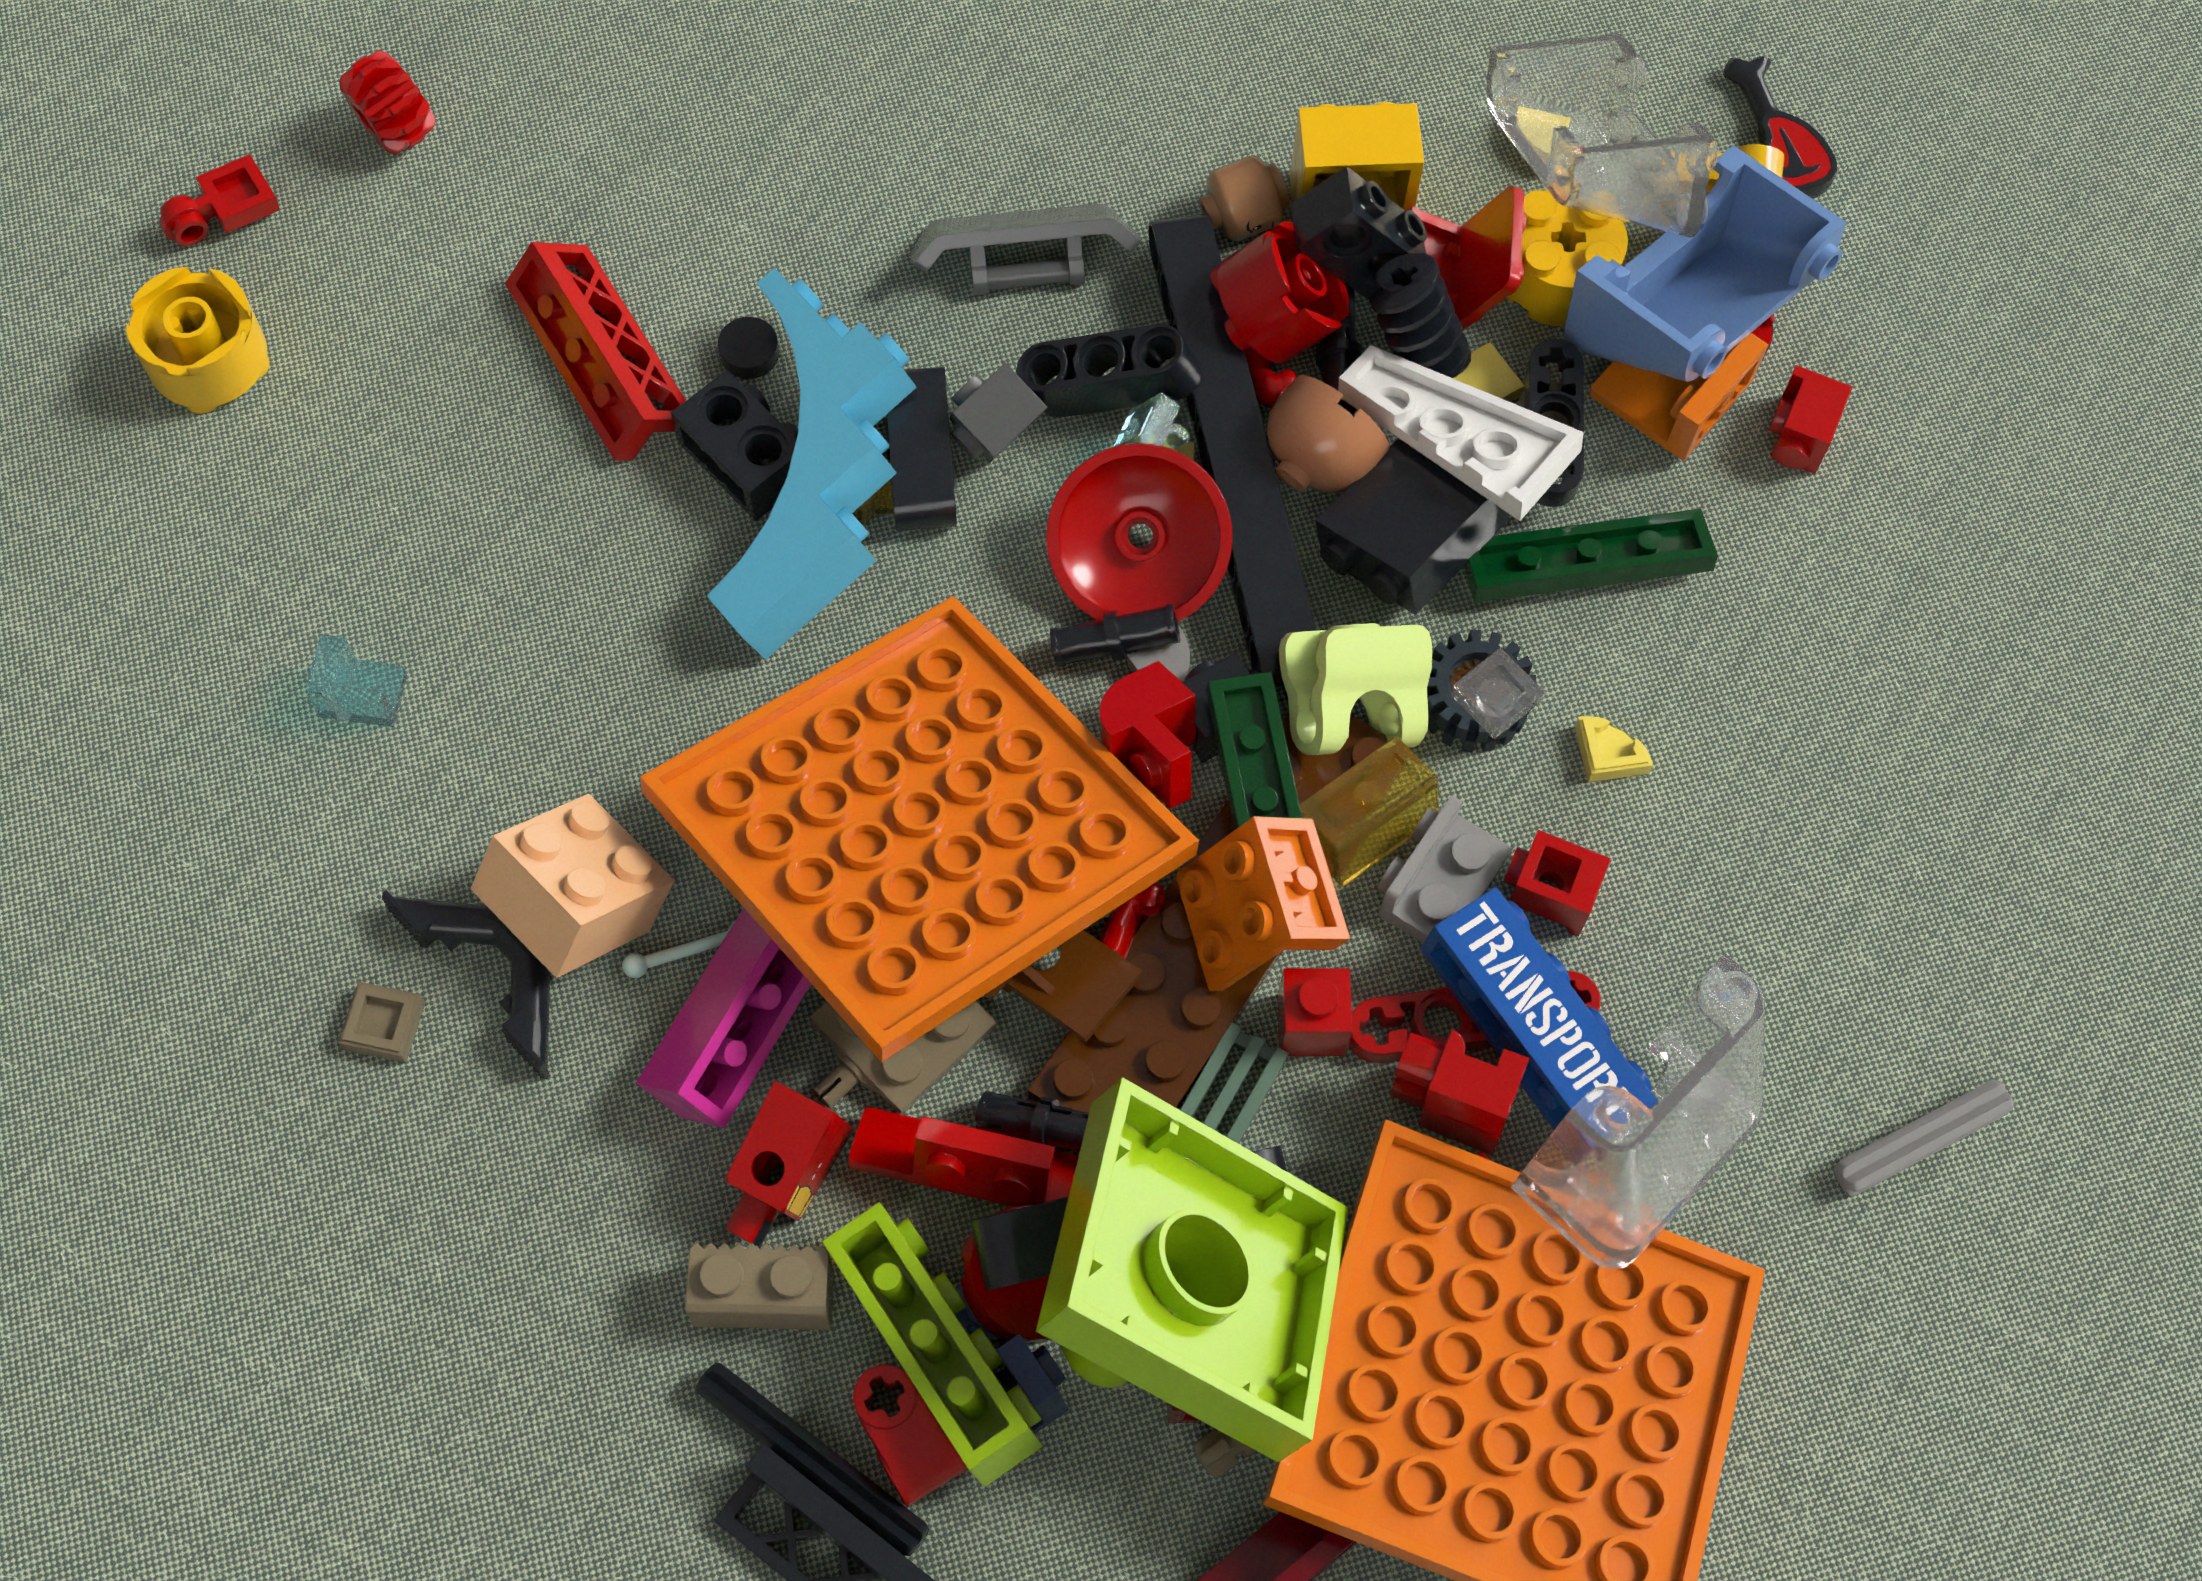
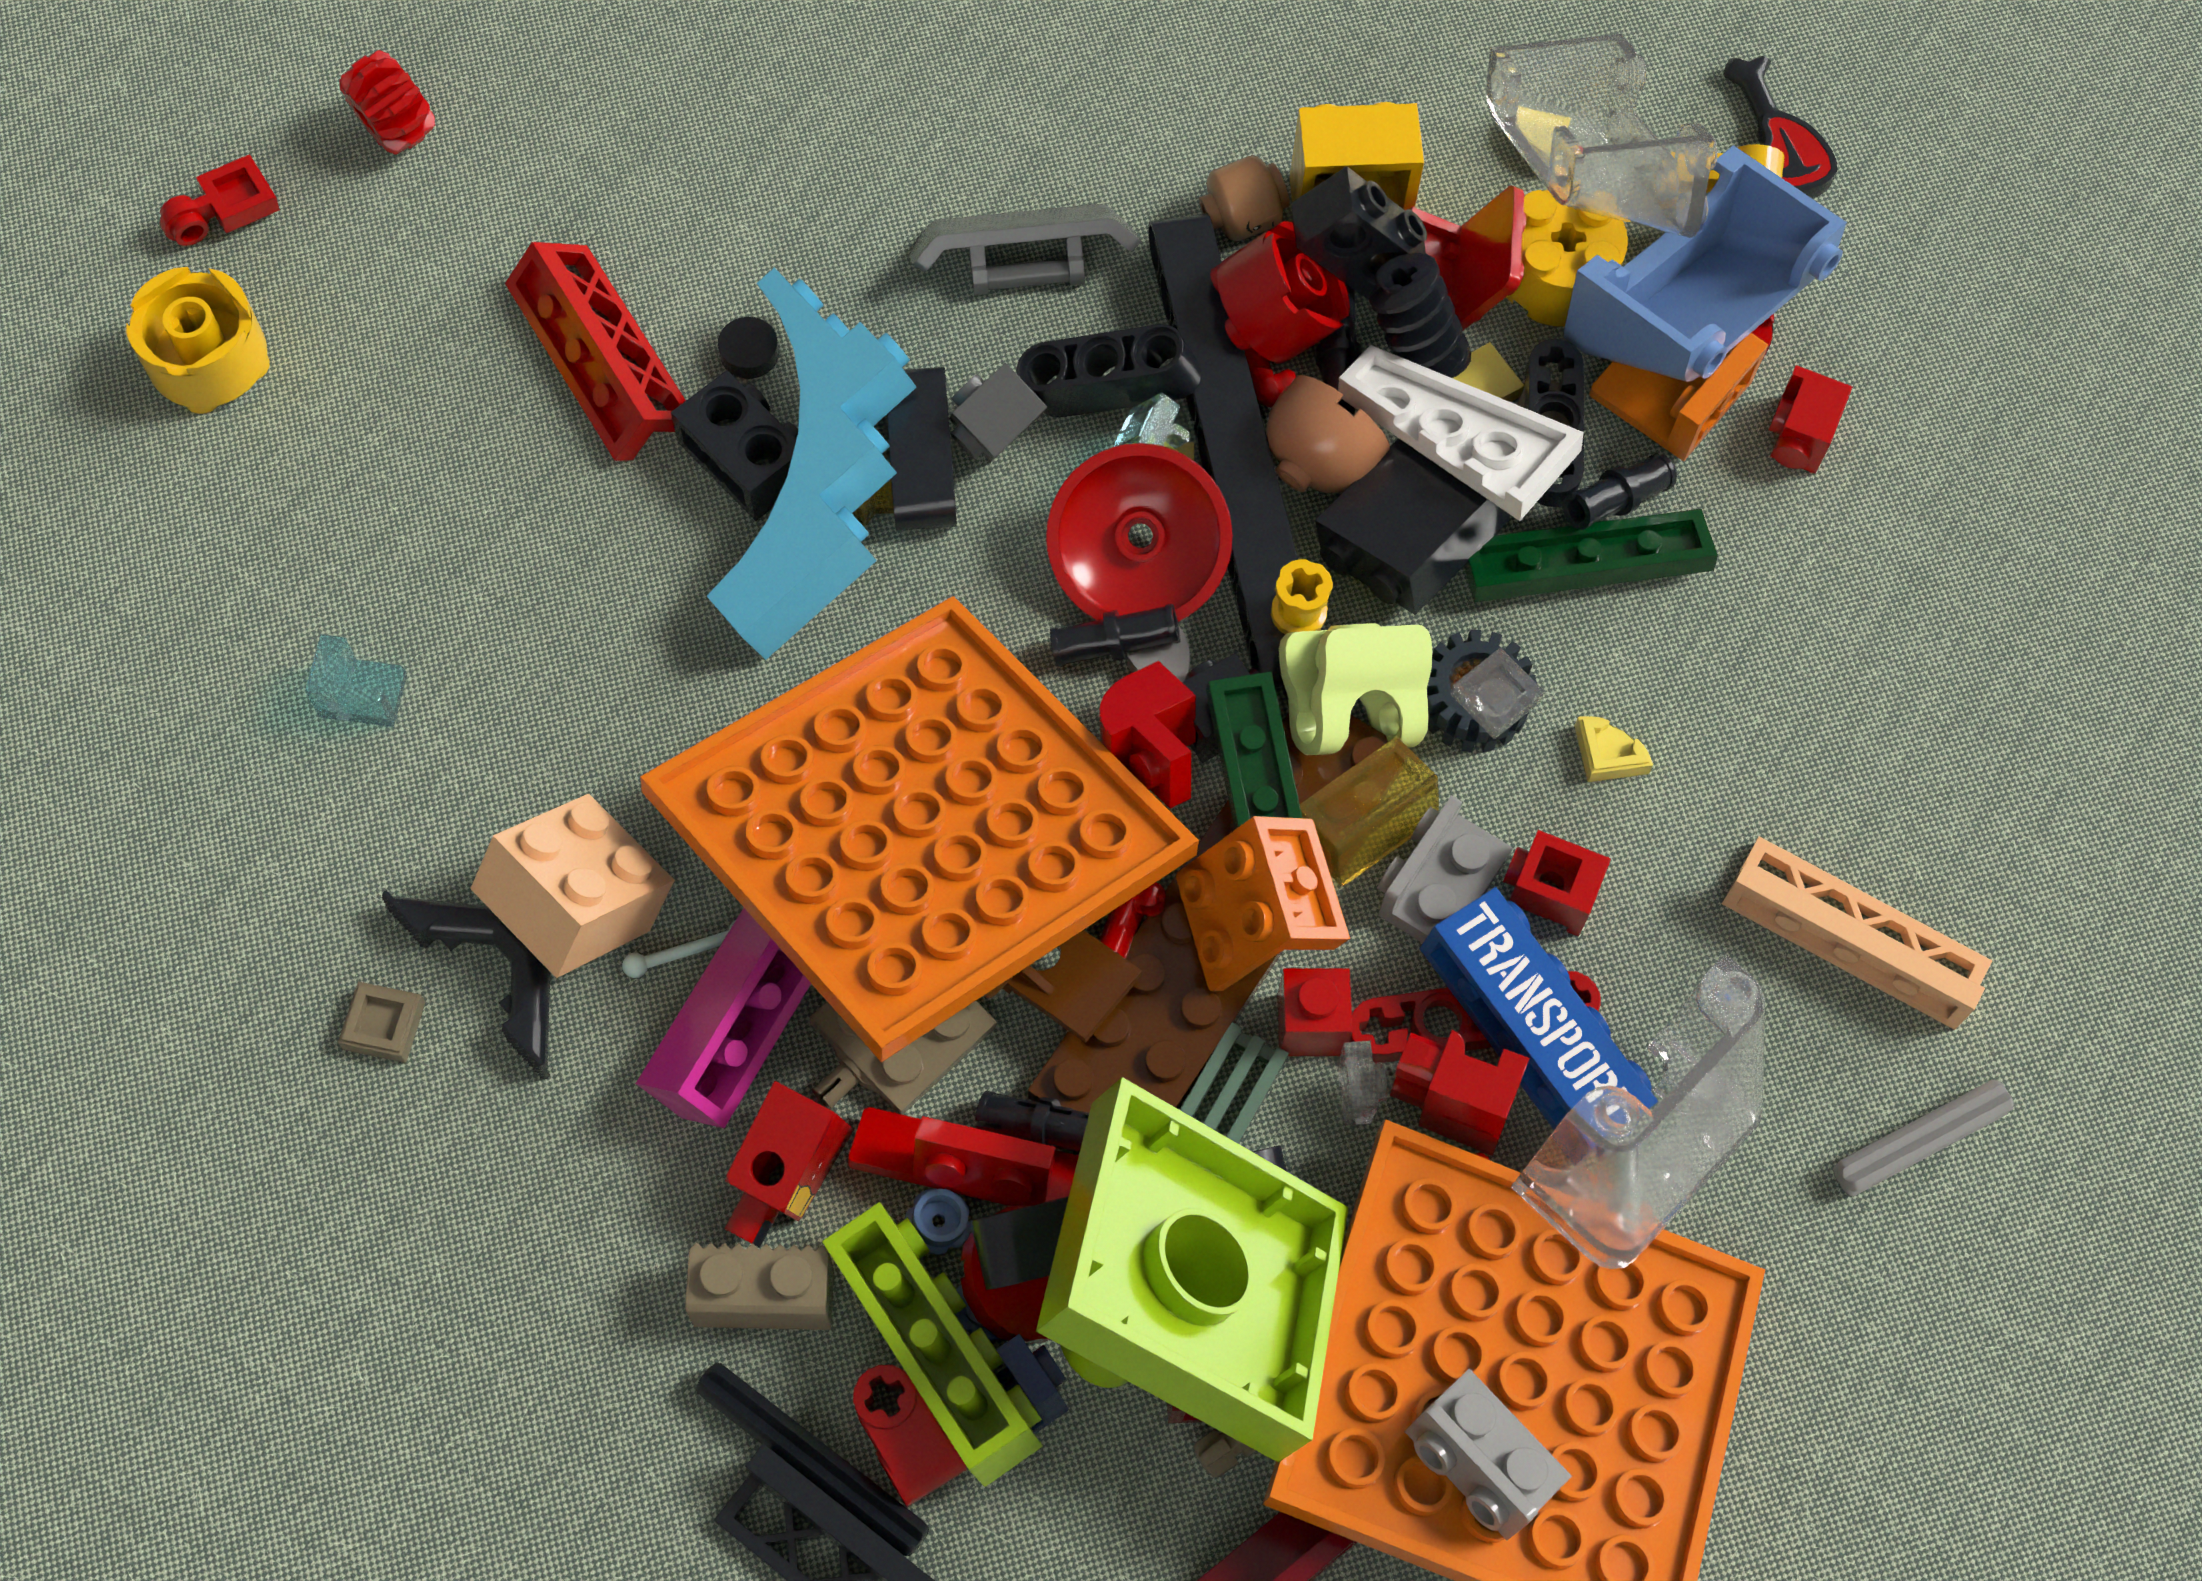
(949, 1207): none -> medium blue plate
(1301, 597): none -> yellow bush
(1361, 1082): none -> clear plate
(1487, 1455): none -> light grey bracket
(1619, 491): none -> black pin
(1854, 942): none -> light nougat fence

